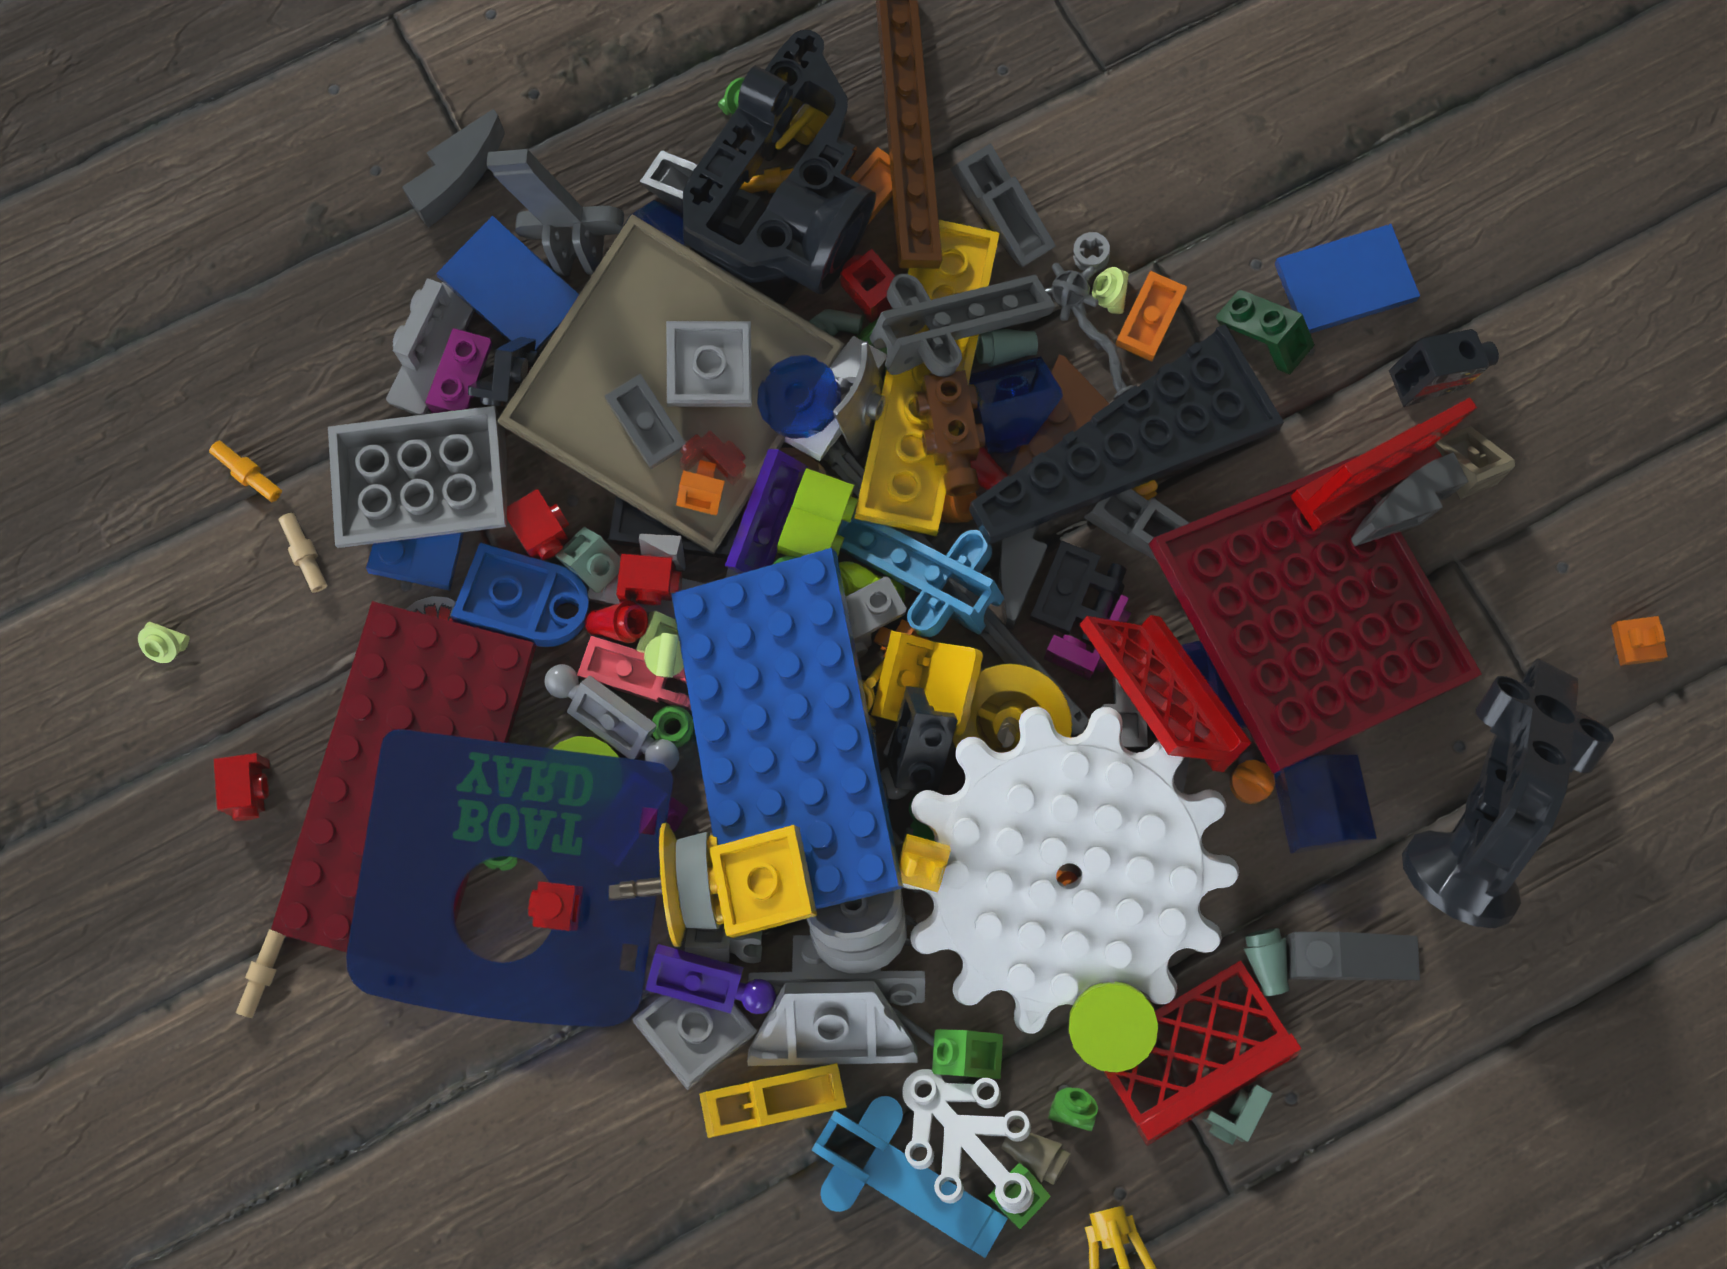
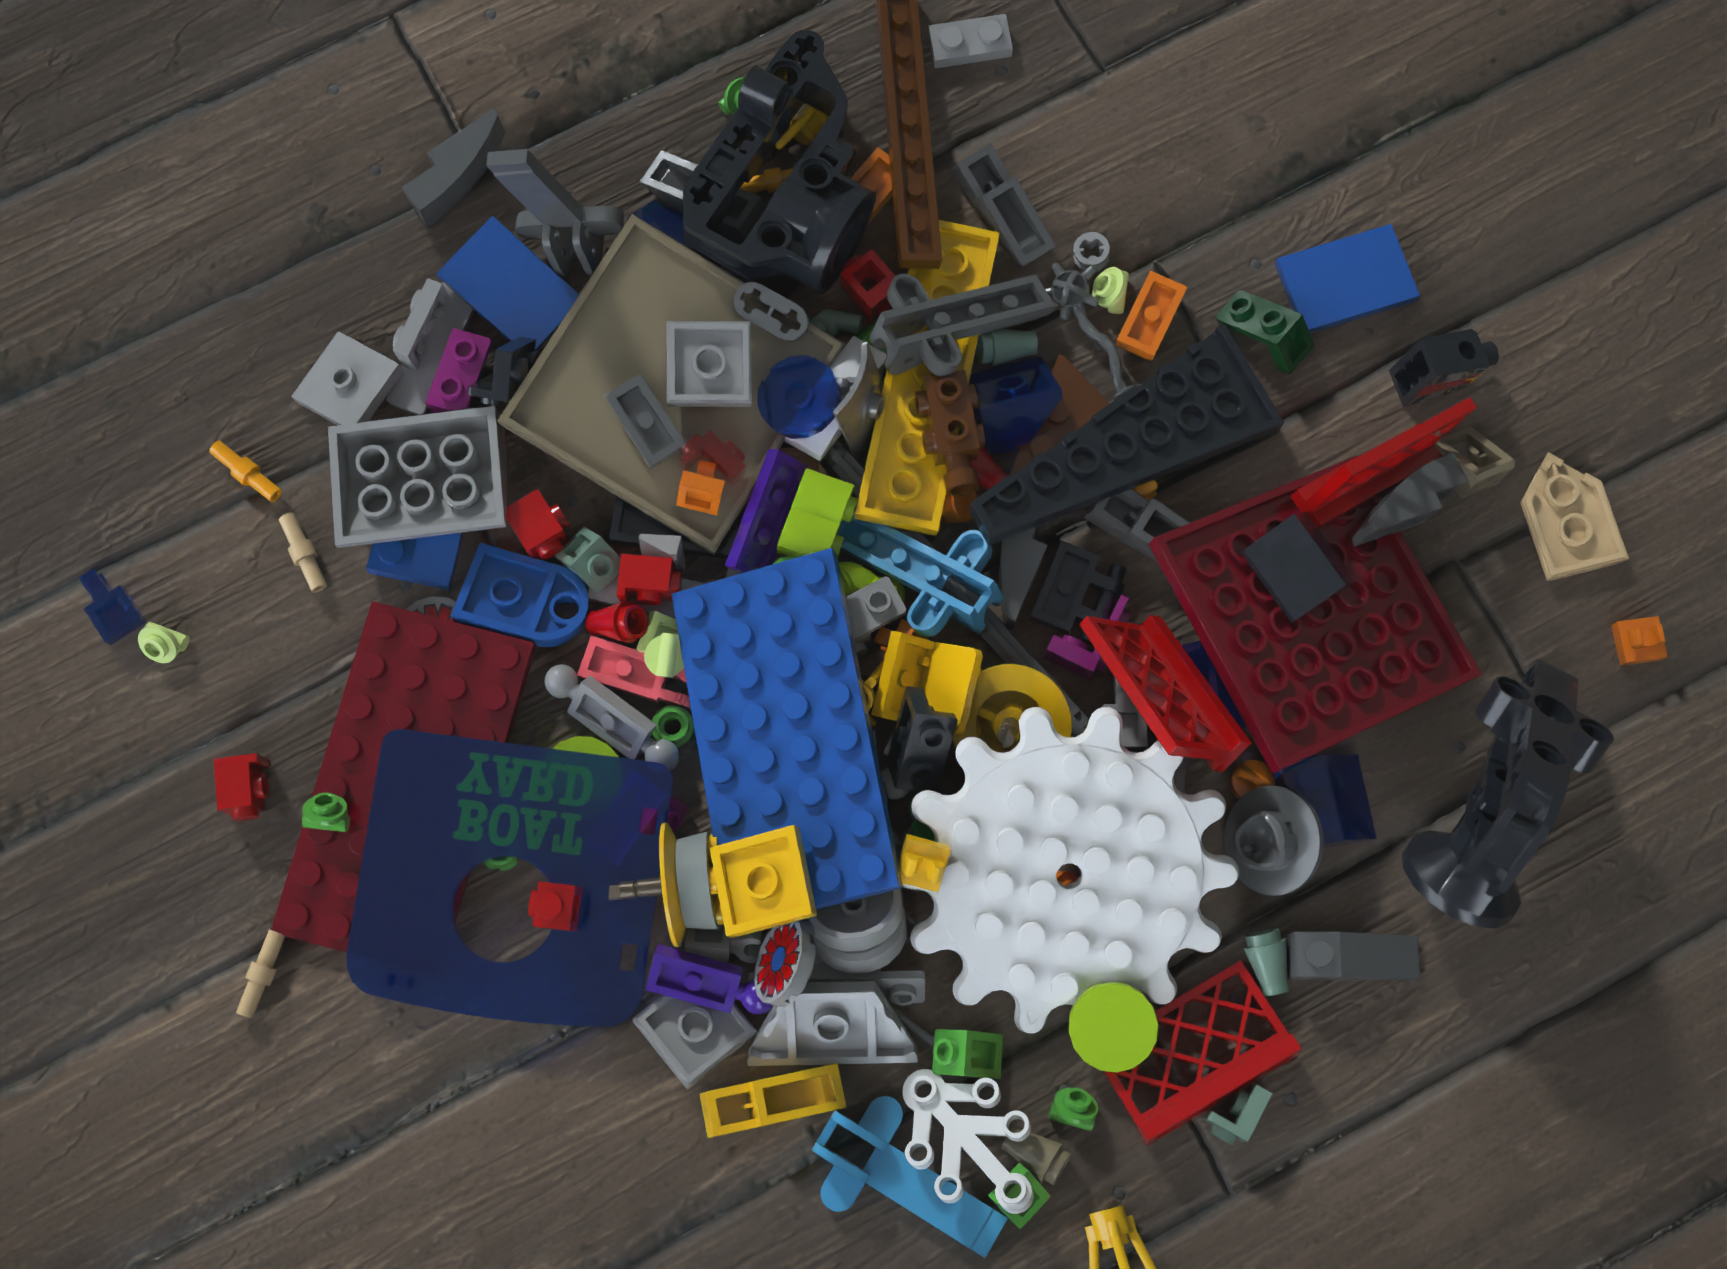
(112, 610): none -> clear blue plate
(326, 812): none -> bright green plate
(347, 382): none -> light grey plate
(767, 320): none -> dark grey beam
(784, 963): none -> tile
(970, 41): none -> light grey plate
(1274, 840): none -> dark grey piece
(1297, 566): none -> black slope
(1571, 521): none -> tan tile

